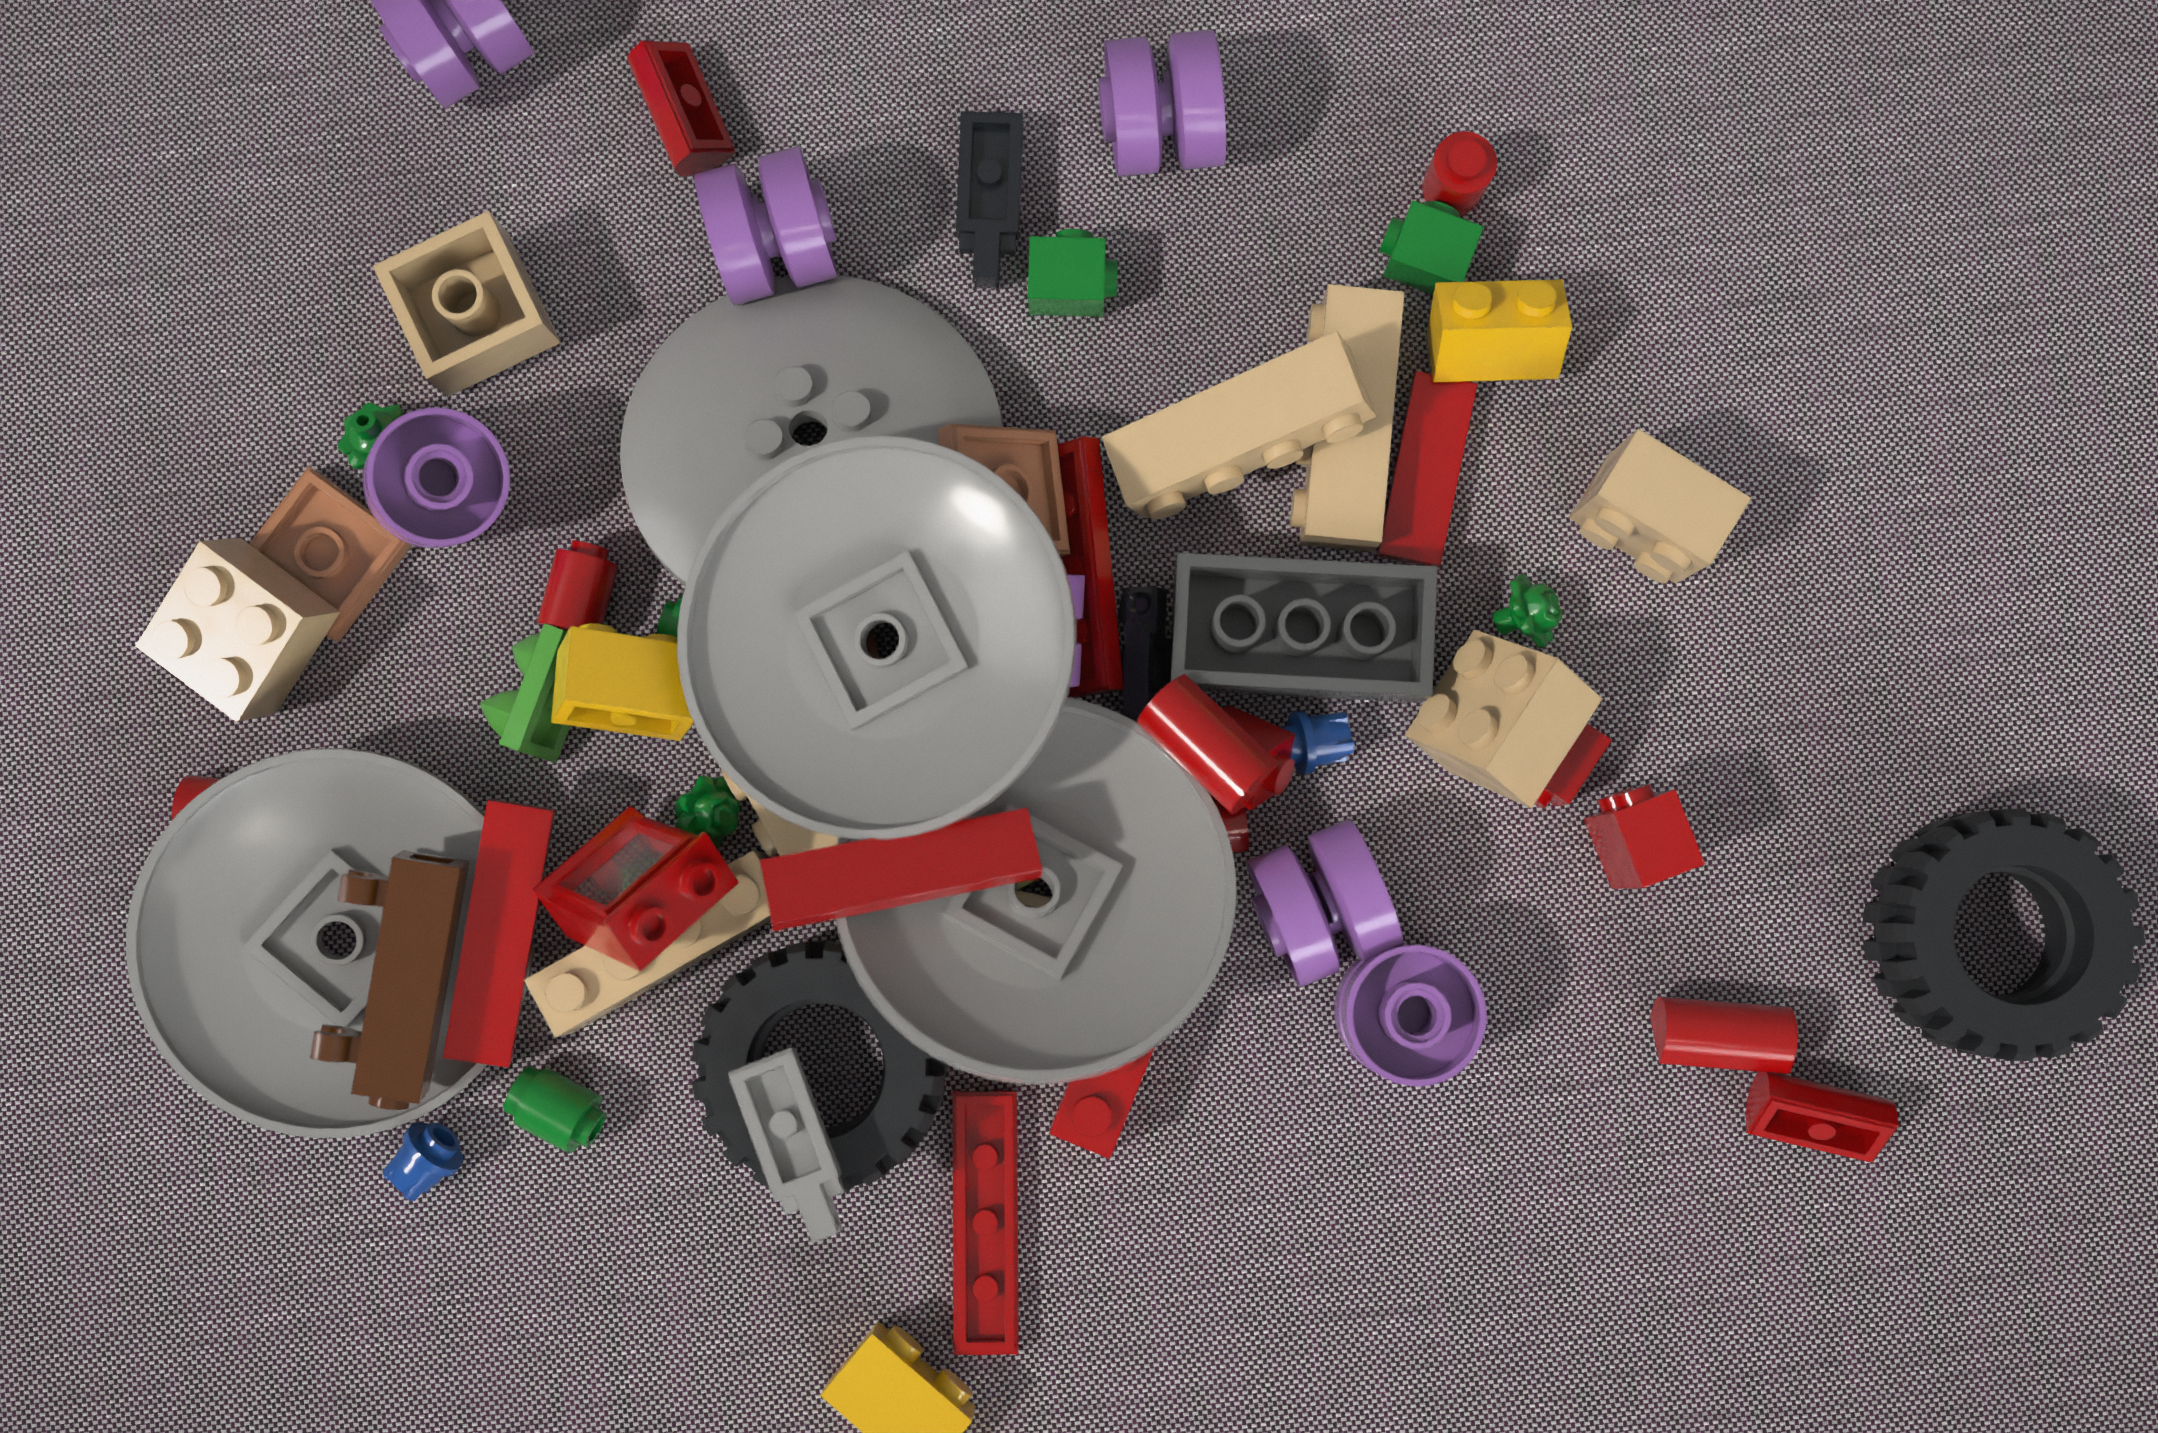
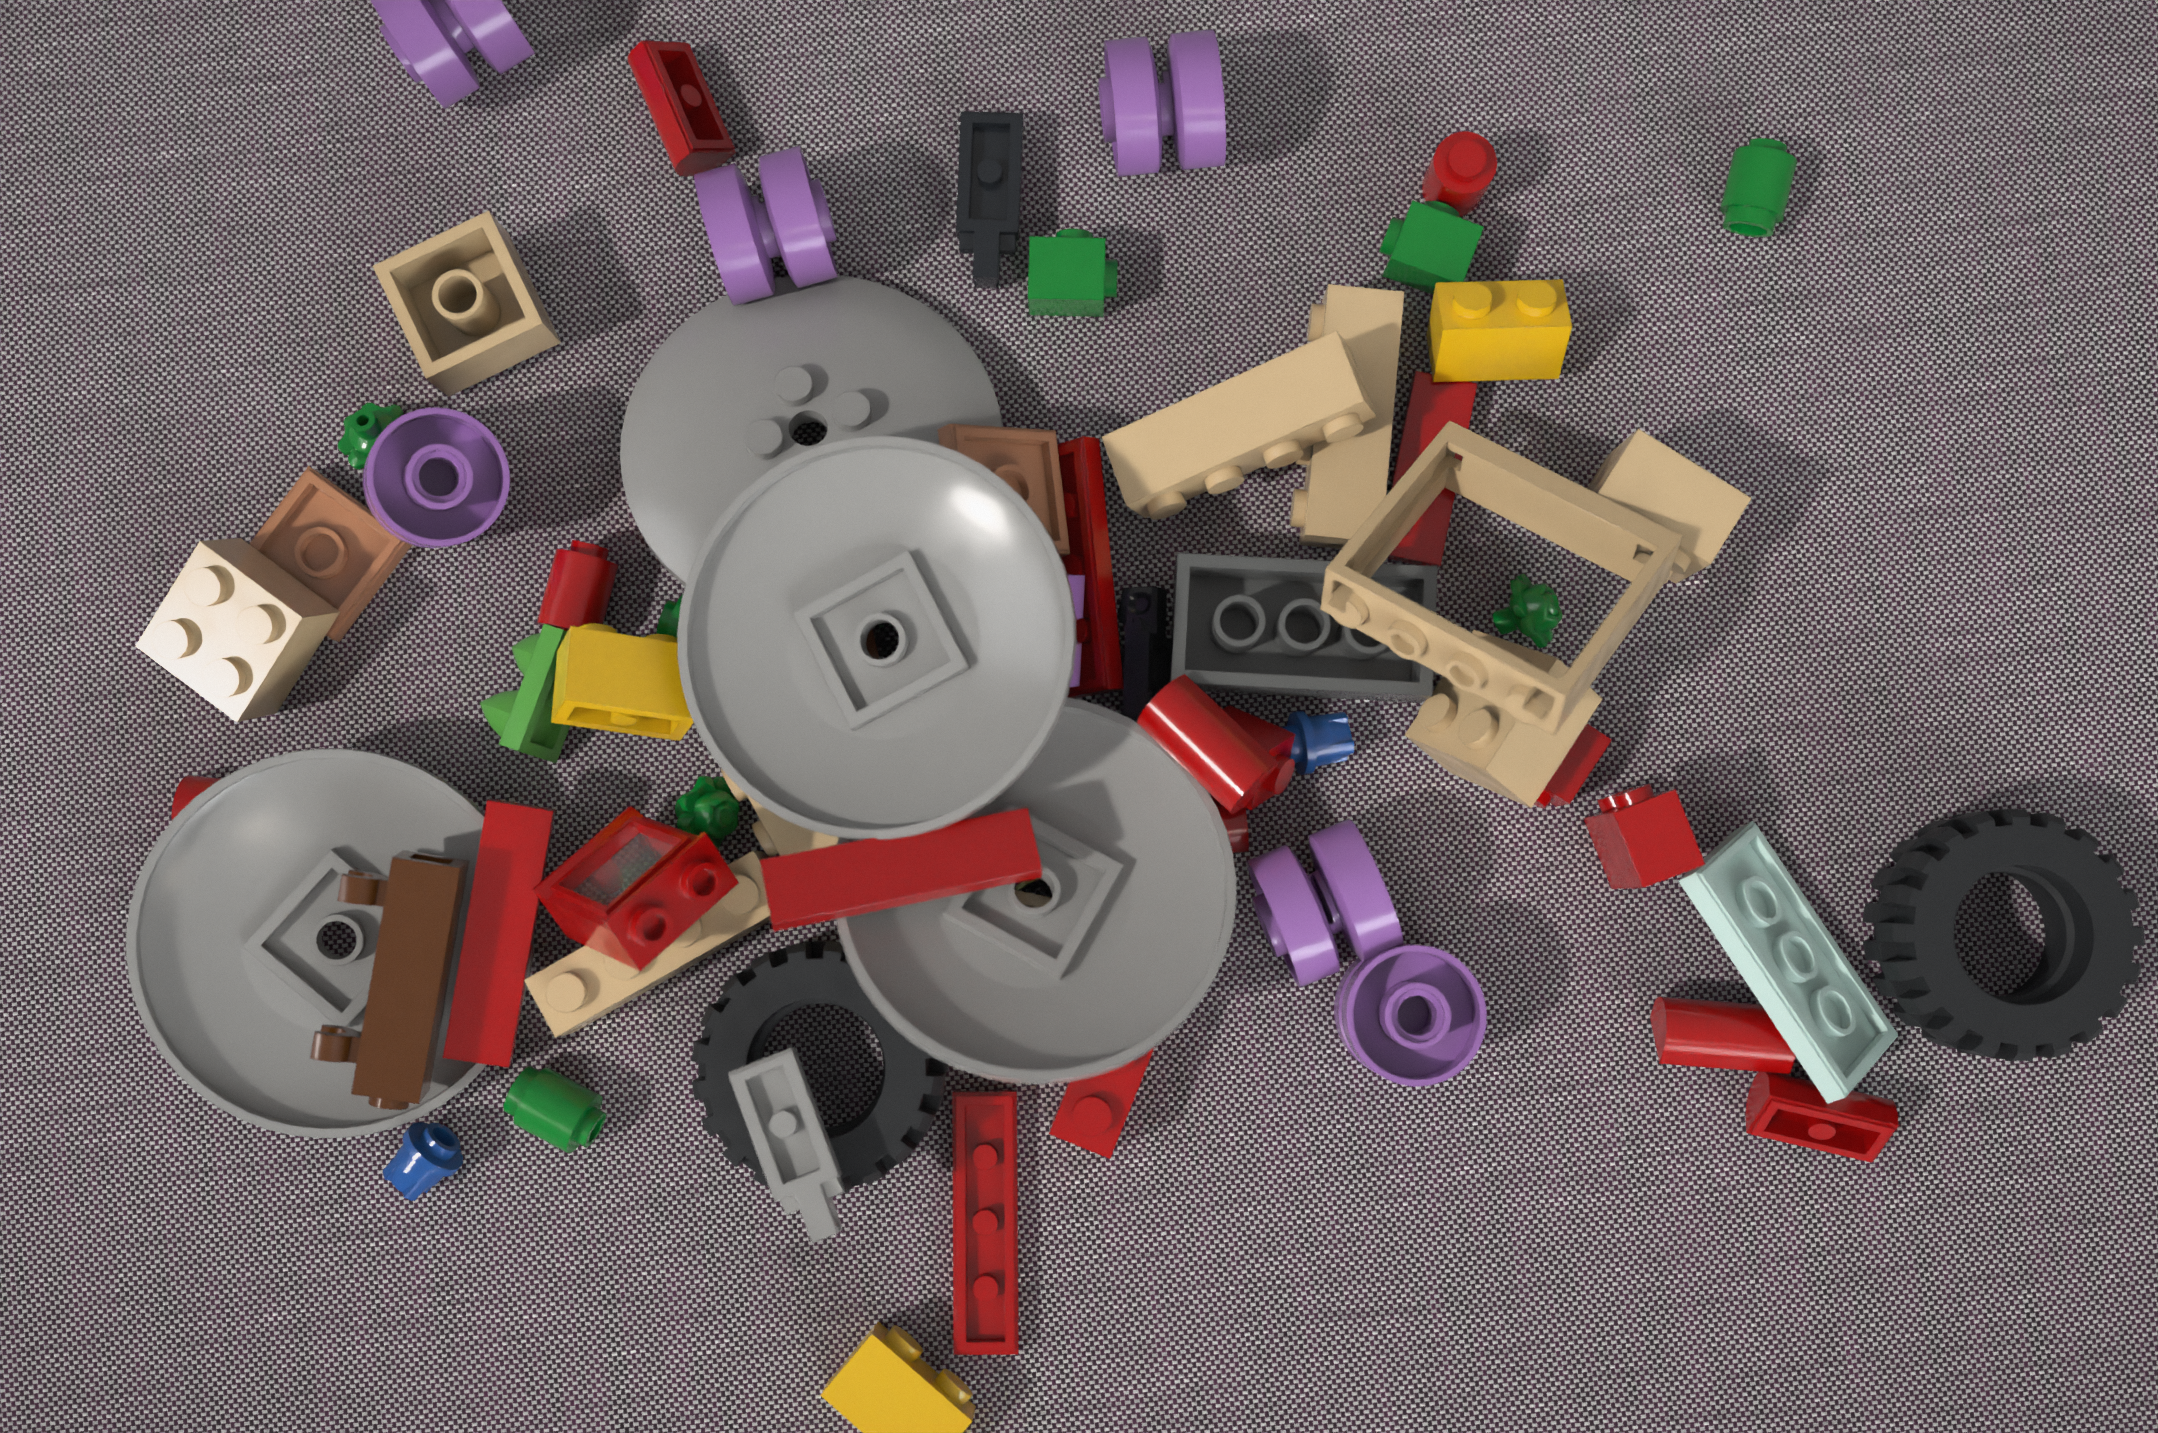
(1533, 500): none -> tan window
(1757, 187): none -> green brick
(1790, 961): none -> light aqua tile

